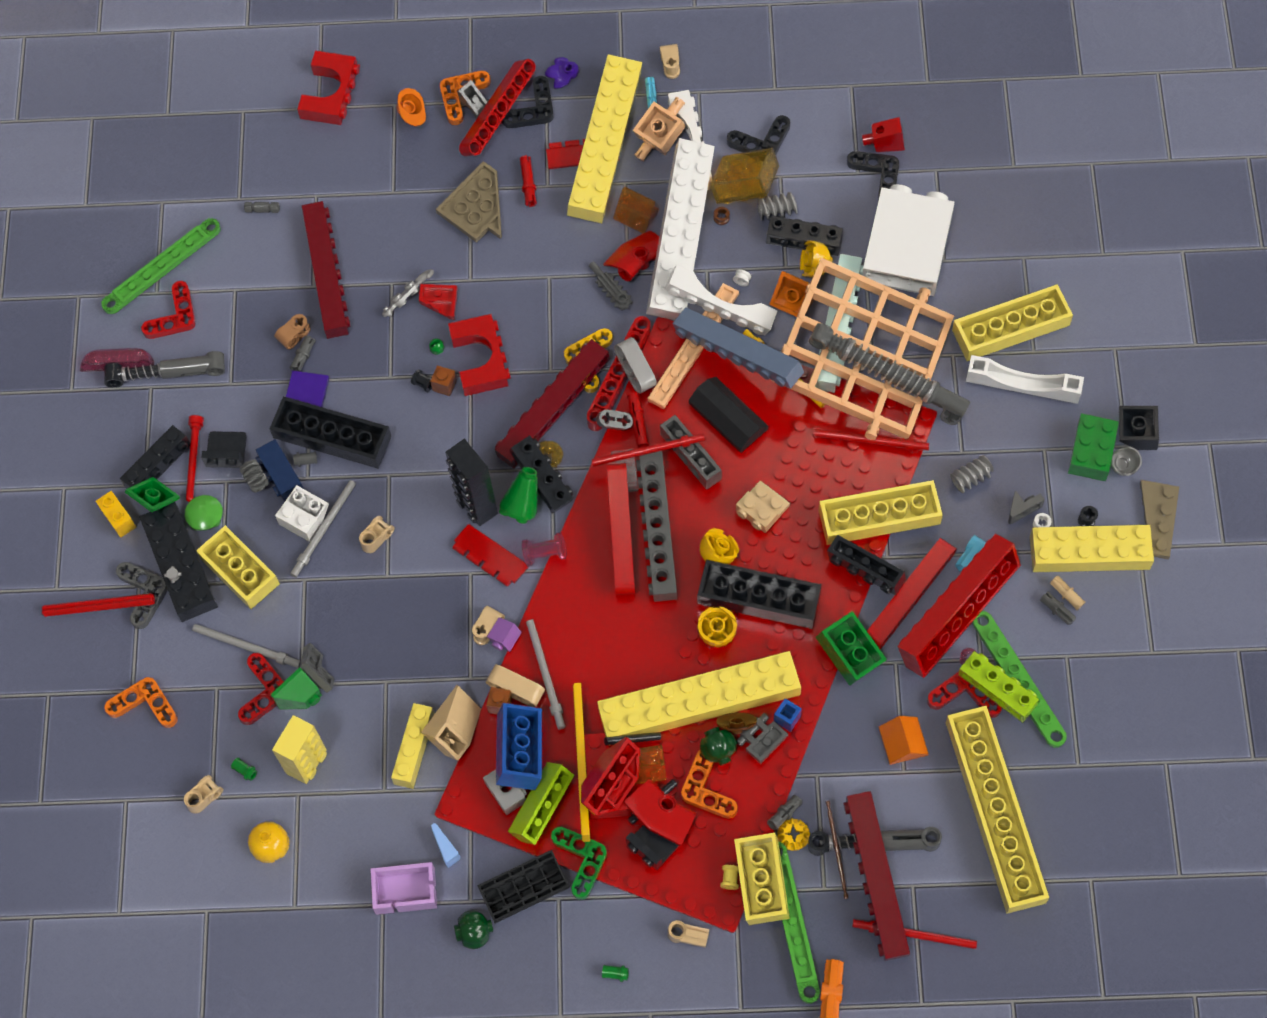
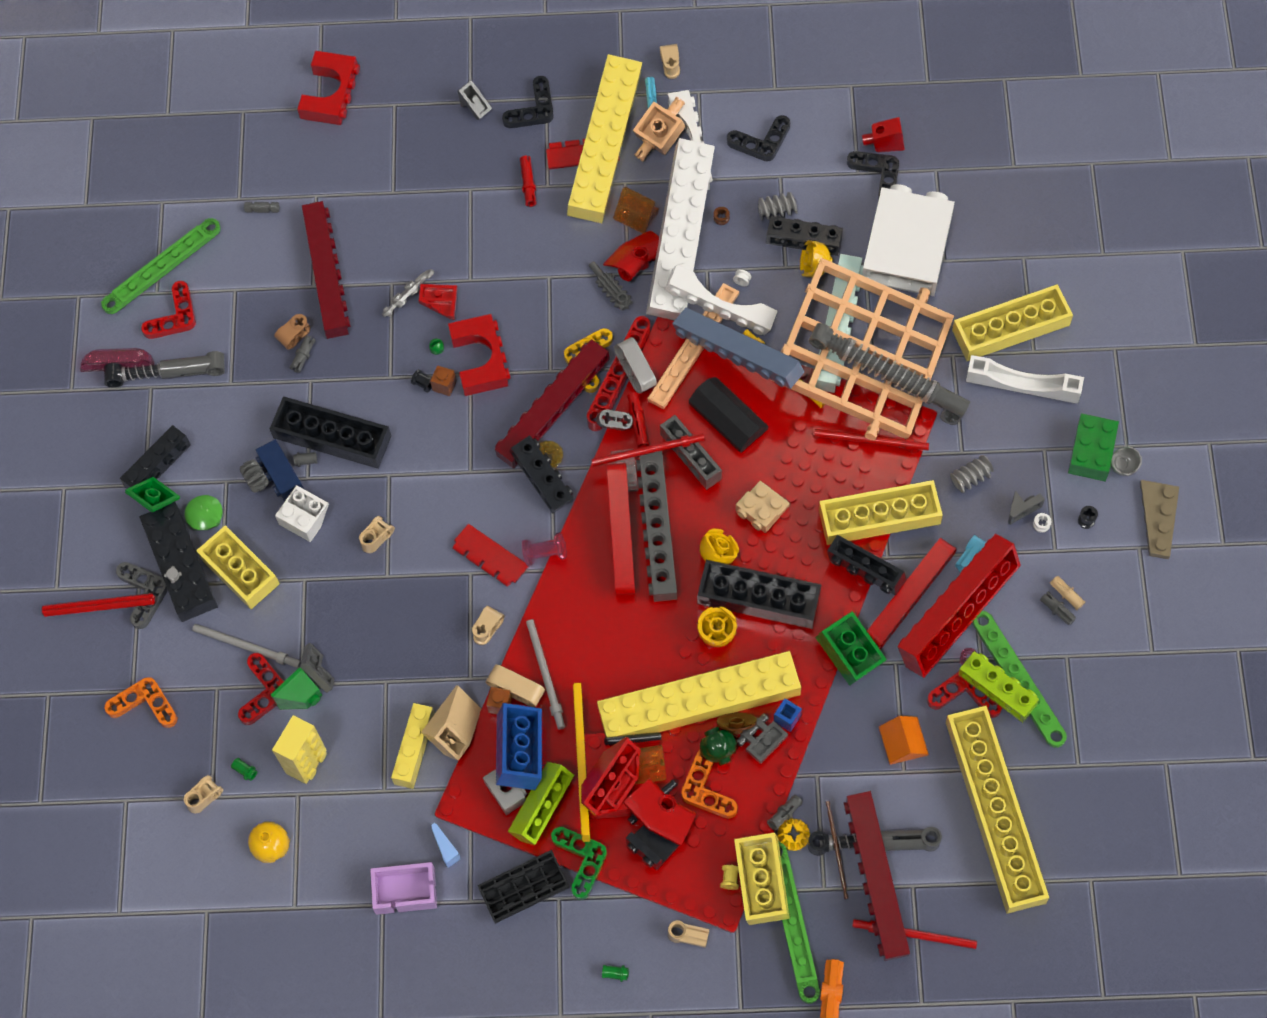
(115, 514): yellow brick -> none
(195, 423): red piece -> none
(225, 449): black bracket -> none
(303, 559): light grey bar -> none
(308, 387): dark purple tile -> none
(411, 107): orange piece -> none
(454, 83): orange beam -> none
(471, 482): black brick -> none
(473, 929): dark green plant -> none
(475, 204): dark tan wing -> none
(504, 635): medium lavender brick -> none
(521, 73): red beam -> none
(521, 497): green cone -> none
(560, 72): dark purple plate -> none
(744, 176): clear yellow slope -> none
(789, 294): orange slope -> none
(1091, 548): light yellow brick -> none
(1139, 427): black slope -> none

